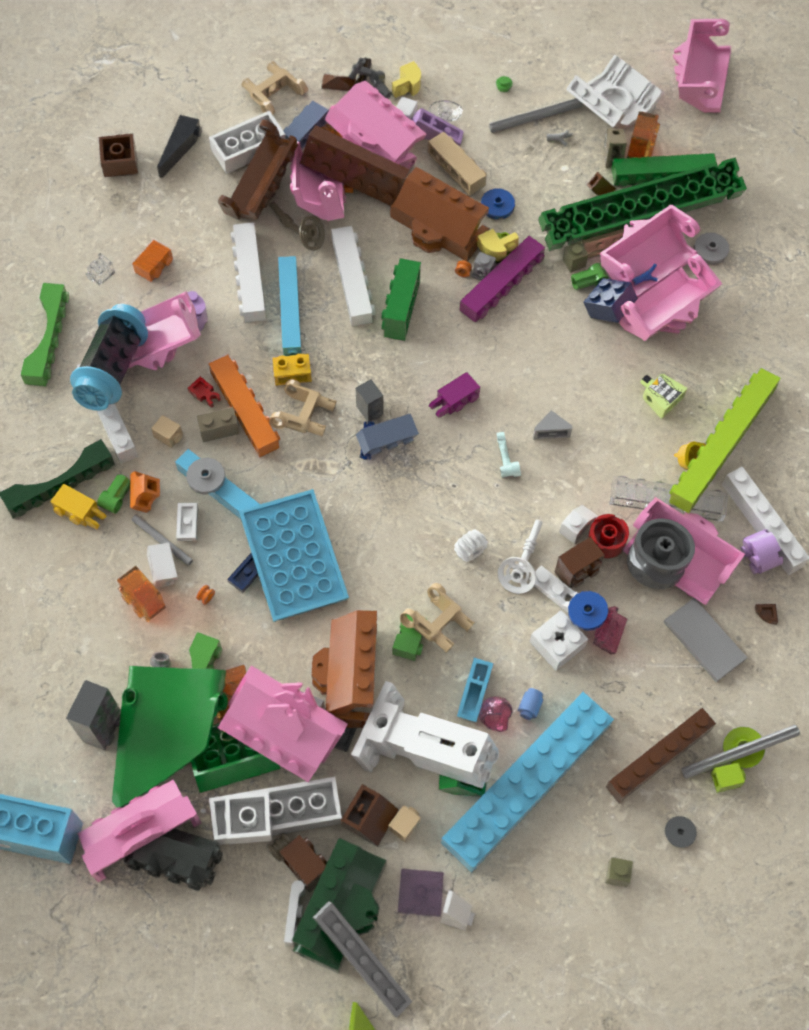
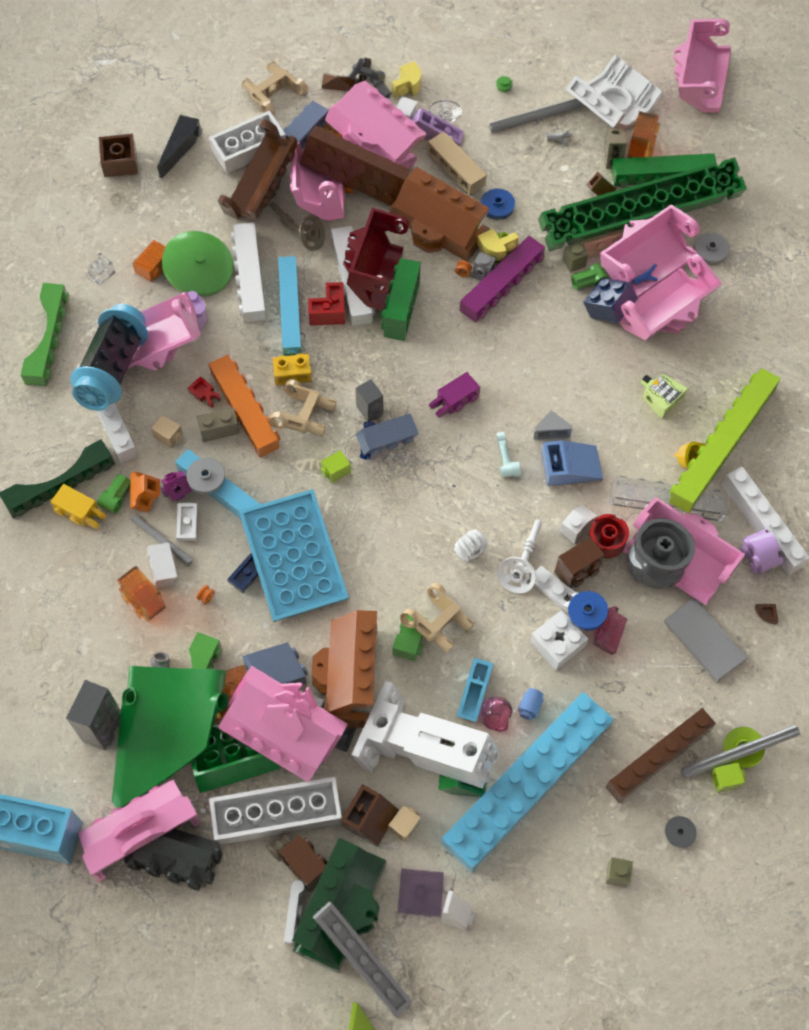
(175, 485): none -> magenta brick
(197, 263): none -> bright green dish
(248, 818): white brick -> none
(278, 663): none -> sand blue slope
(329, 309): none -> red panel
(335, 466): none -> lime brick
(374, 257): none -> dark red piece
(570, 462): none -> medium blue slope

